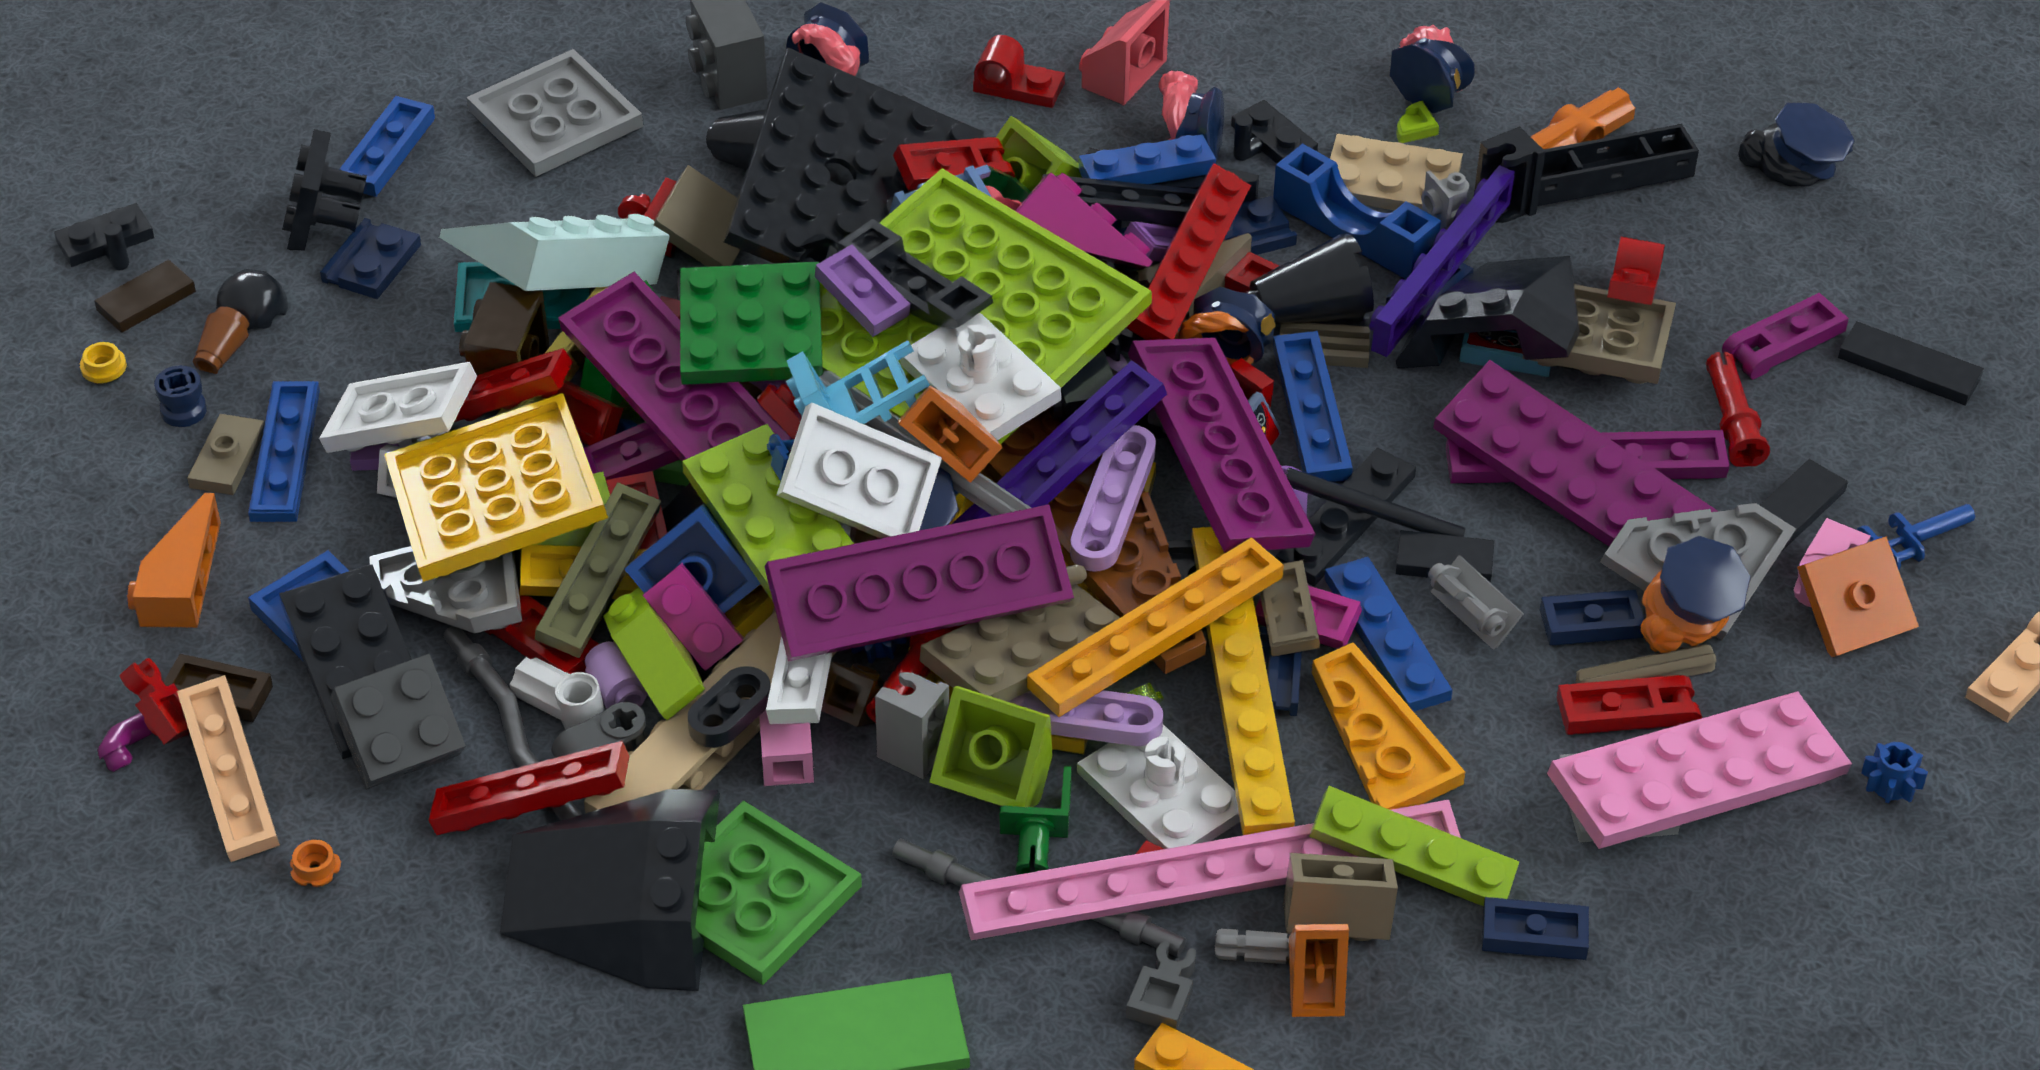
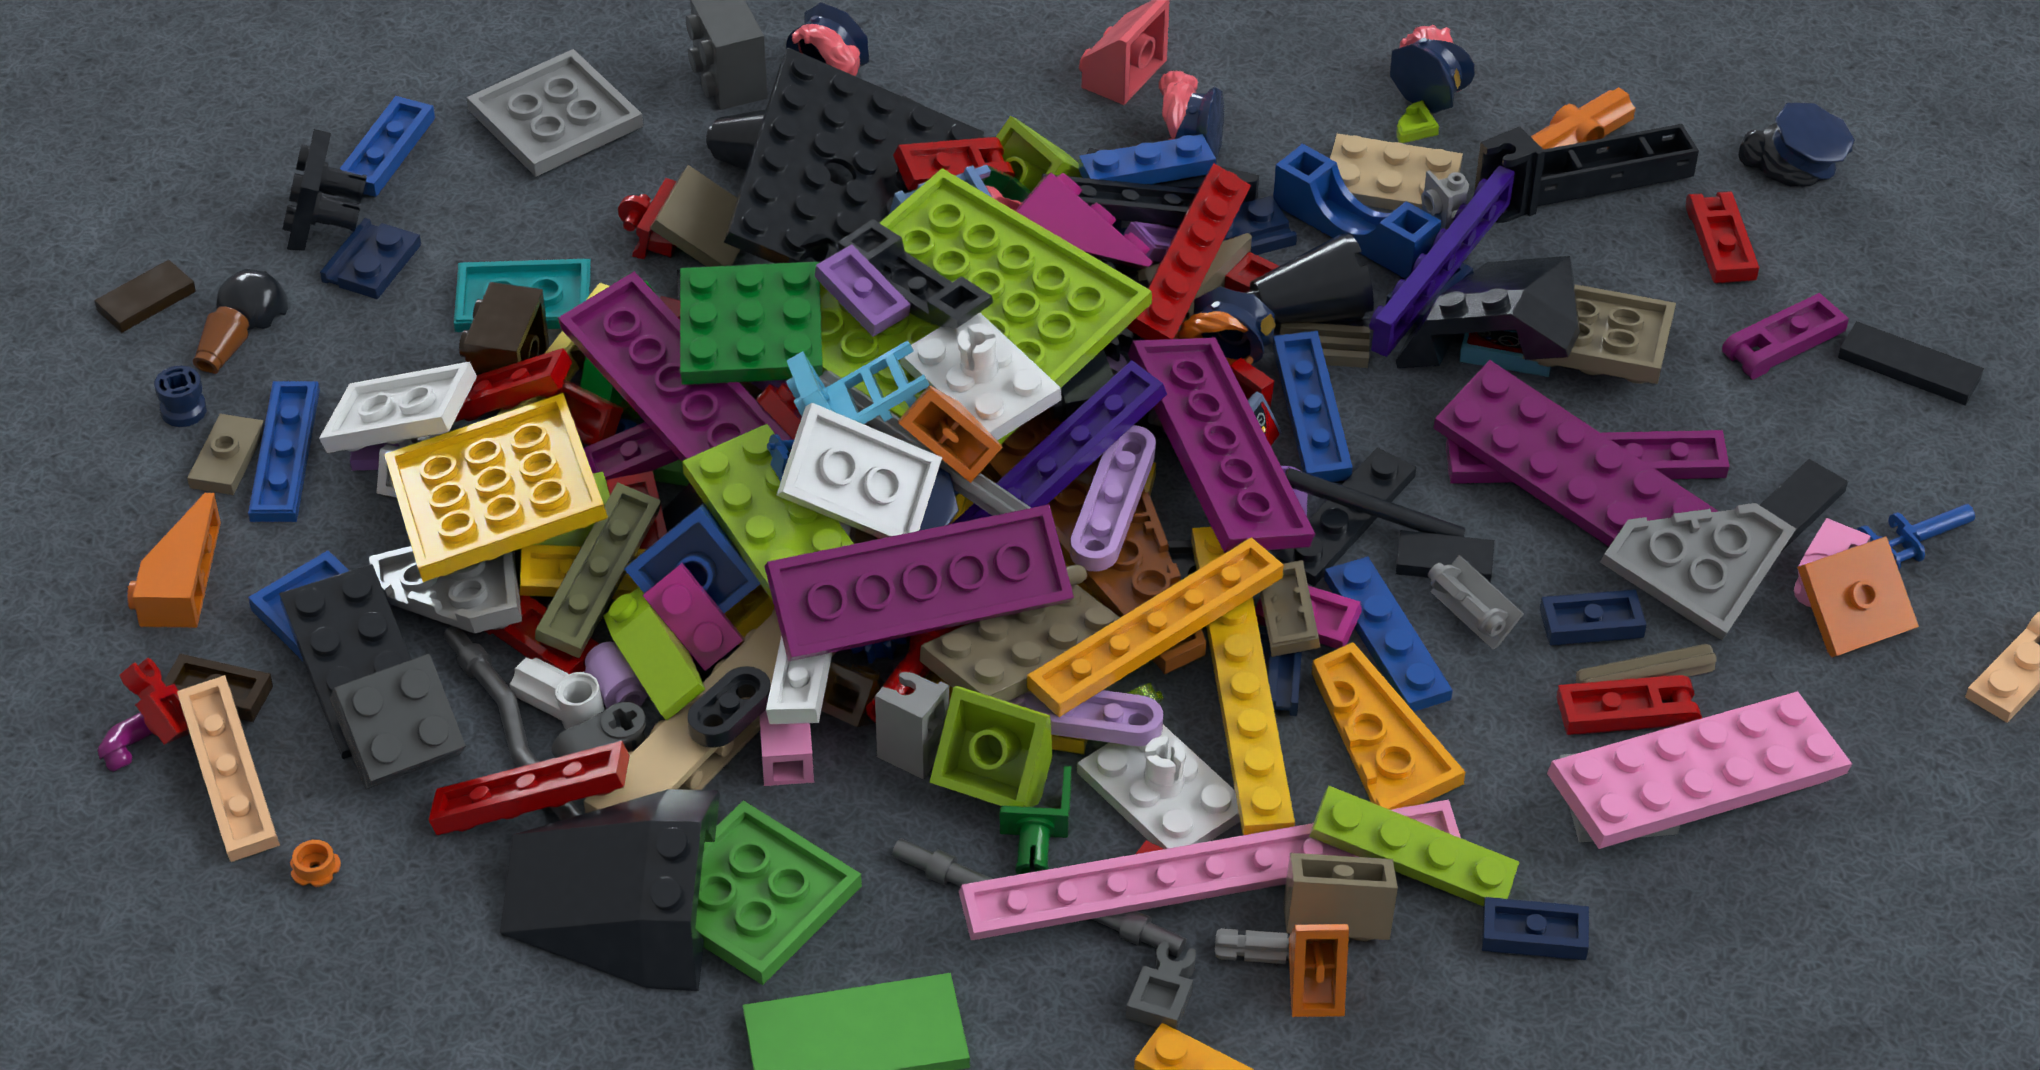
(102, 363): yellow plate -> none
(104, 236): black plate -> none
(565, 252): light aqua slope -> none
(1005, 75): red plate -> none
(1266, 131): black plate -> none
(1636, 271): red plate -> none
(1693, 594): dark blue piece -> none
(1722, 237): none -> red plate
(1739, 422): red pin -> none
(1894, 771): blue gear -> none

